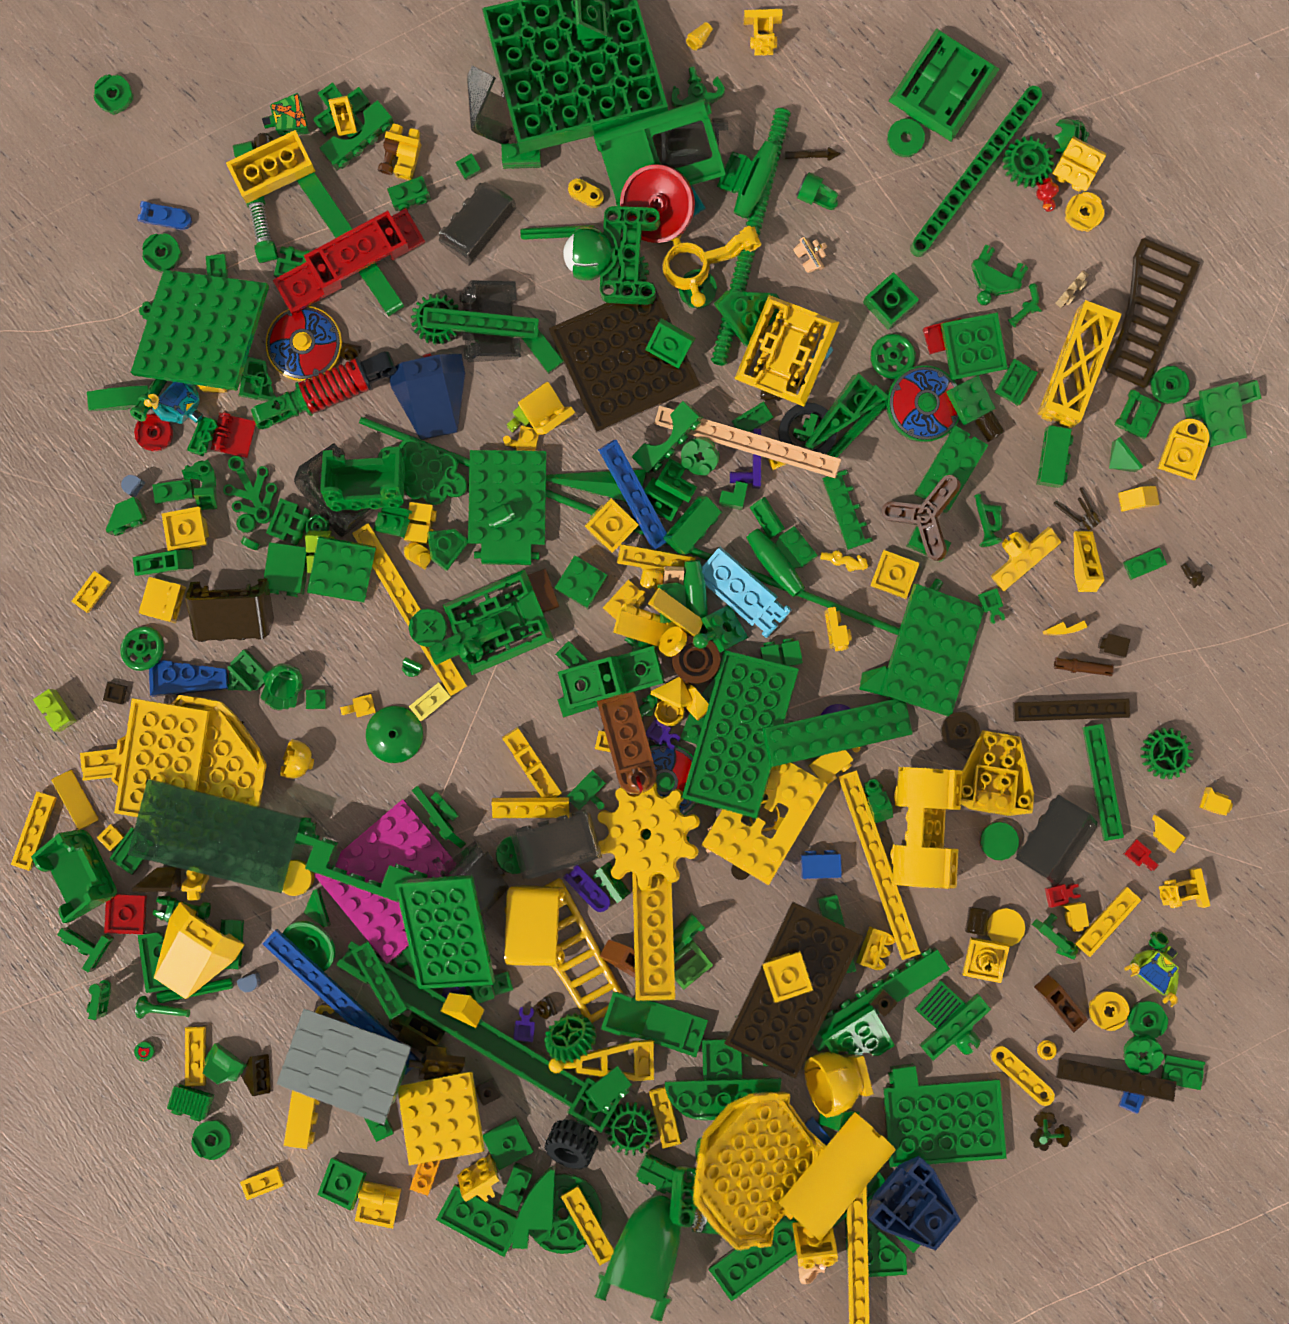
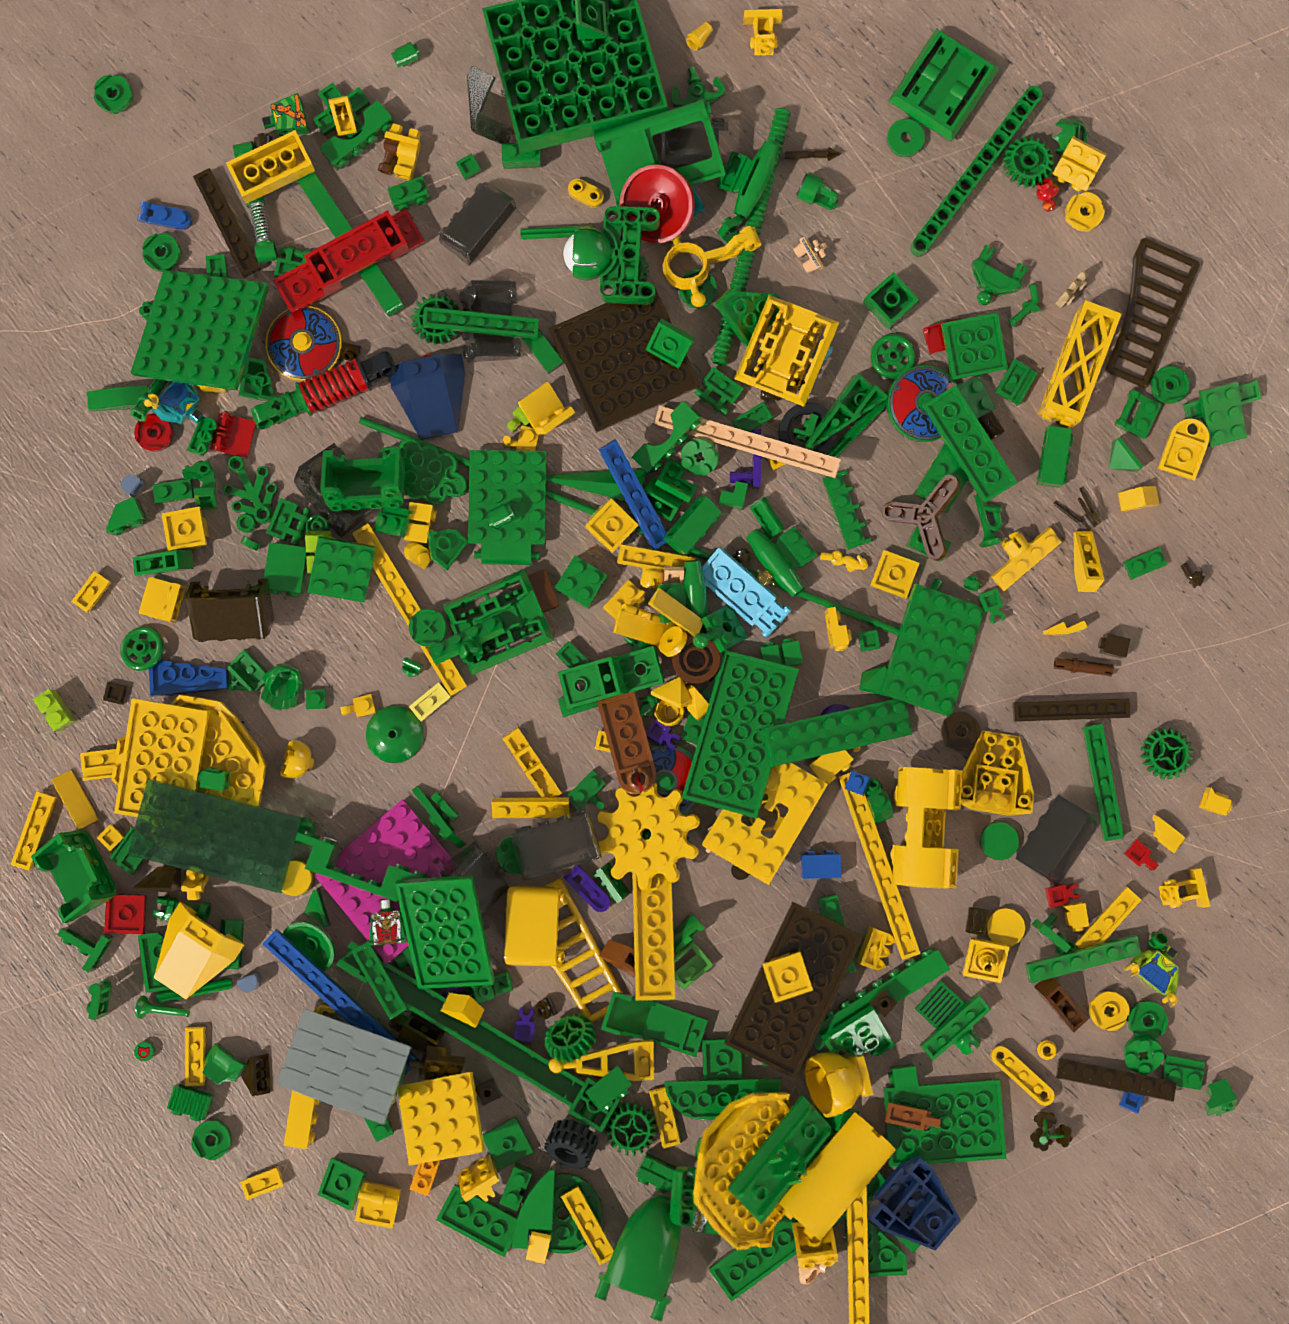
(214, 779): none -> green window
(226, 222): none -> dark brown plate
(387, 926): none -> torso
(406, 54): none -> green brick
(538, 1247): none -> yellow slope
(722, 386): none -> green plate
(729, 228): none -> green plate
(742, 555): none -> dark brown plate
(765, 578): none -> clear yellow plate
(781, 1160): none -> green hinge
(857, 783): none -> blue plate
(868, 640): none -> green plate
(910, 1116): none -> dark orange hinge
(969, 444): none -> green plate
(972, 583): none -> green plate
(1082, 958): none -> green plate
(1221, 1098): none -> green brick

